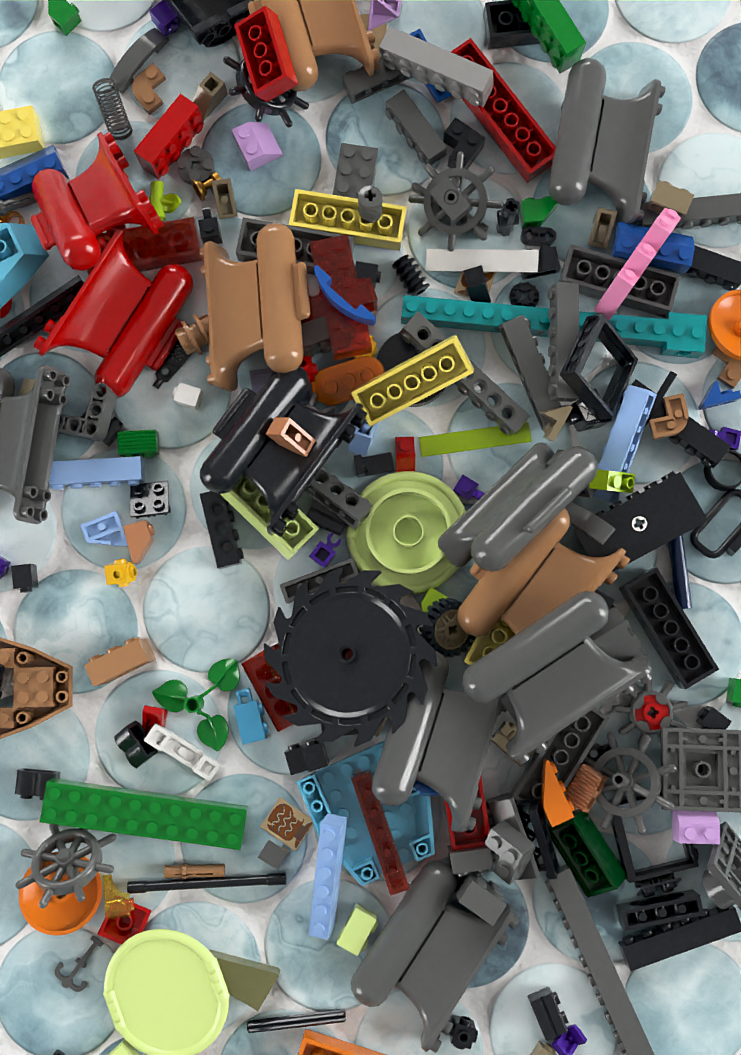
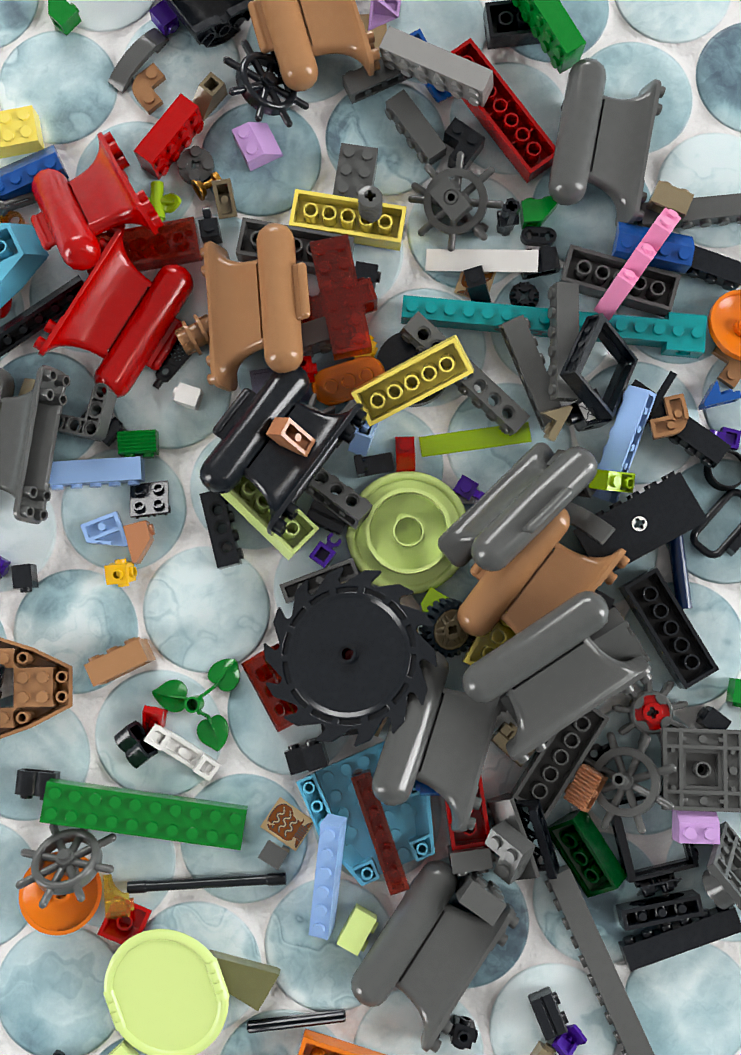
(68, 981): dark grey piece -> none
(119, 126): dark grey piece -> none
(200, 870): medium nougat pin -> none
(250, 718): dark azure brick -> none
(266, 54): red brick -> none
(360, 315): blue slope -> none
(410, 276): black piece -> none
(553, 800): orange slope -> none
(602, 227): dark tan slope -> none

